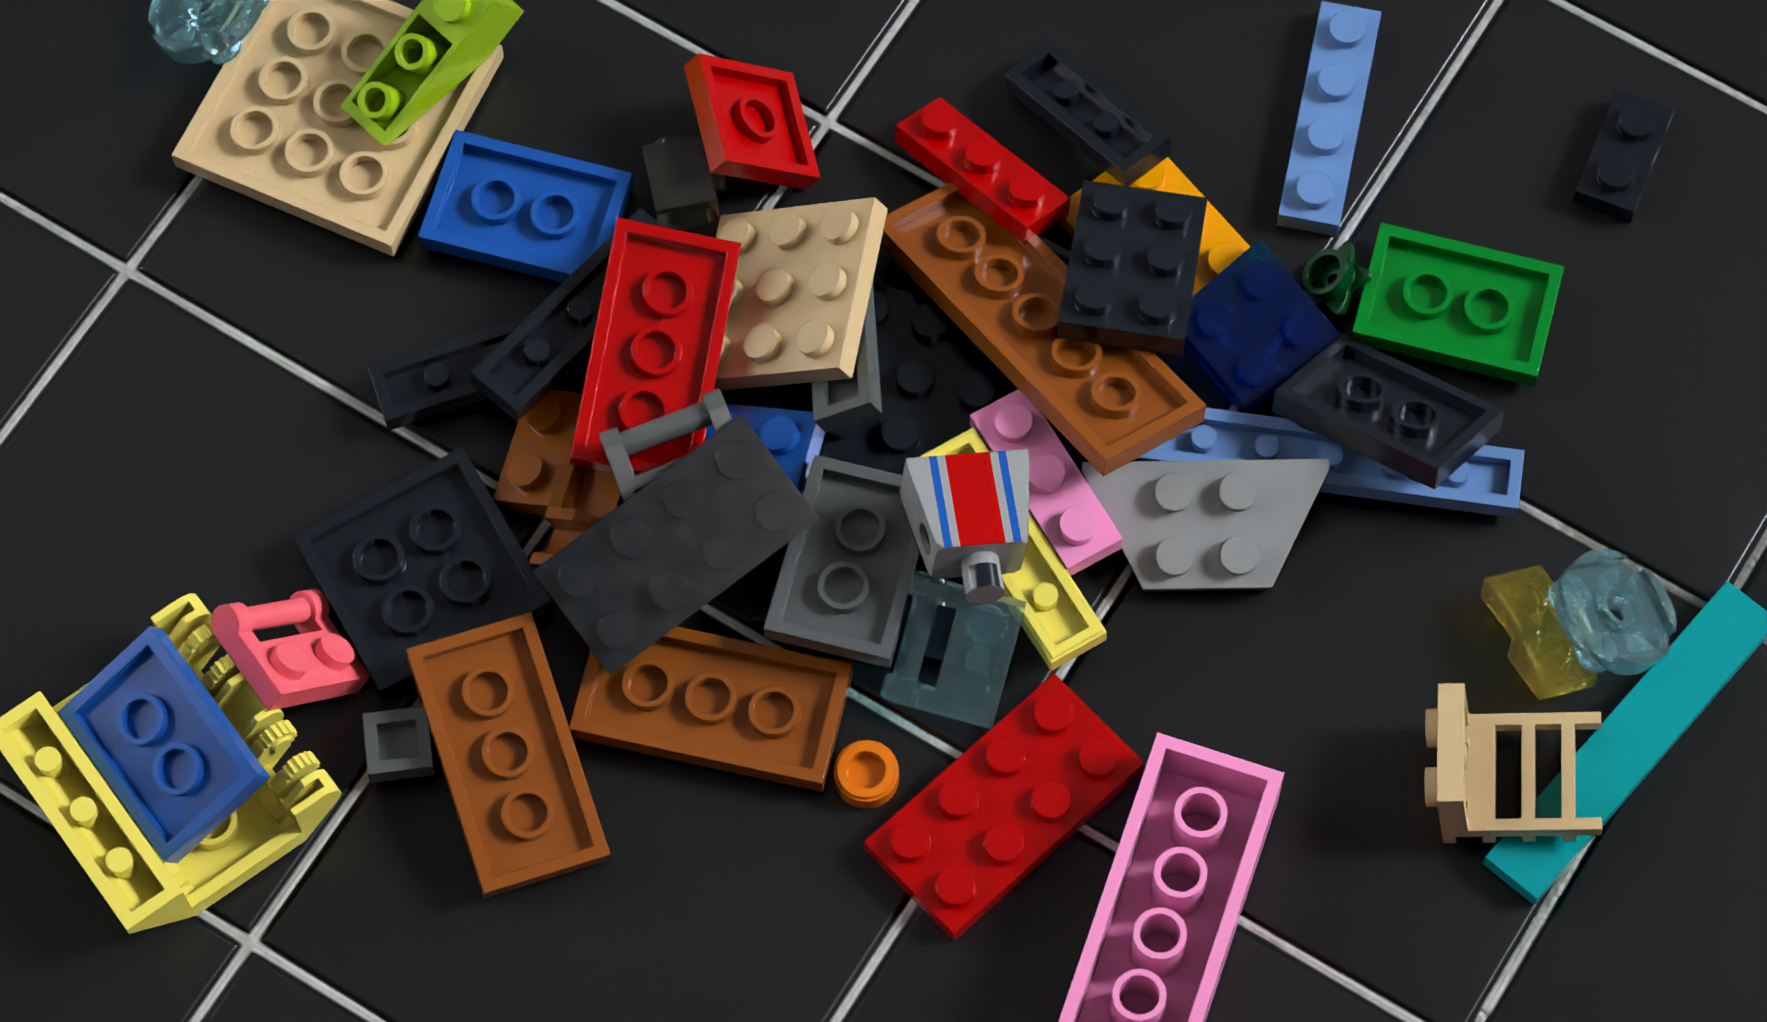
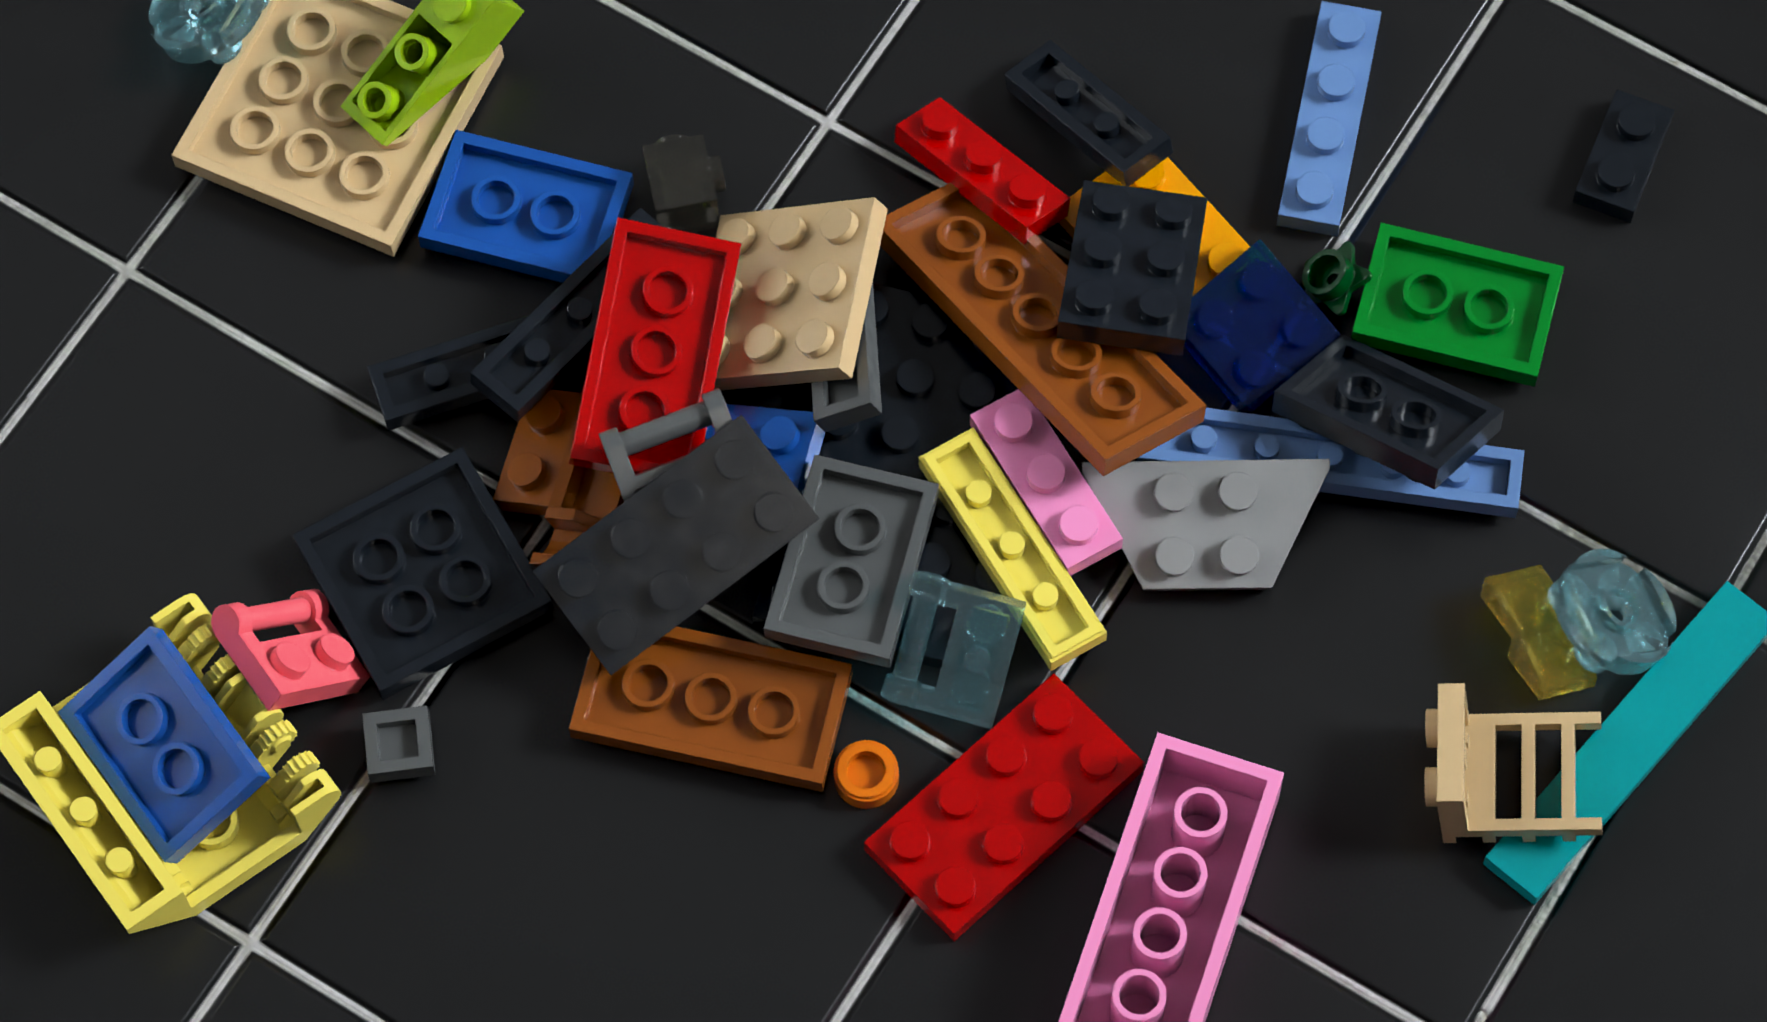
(507, 755): dark orange plate -> none
(751, 122): red plate -> none
(970, 516): torso -> none

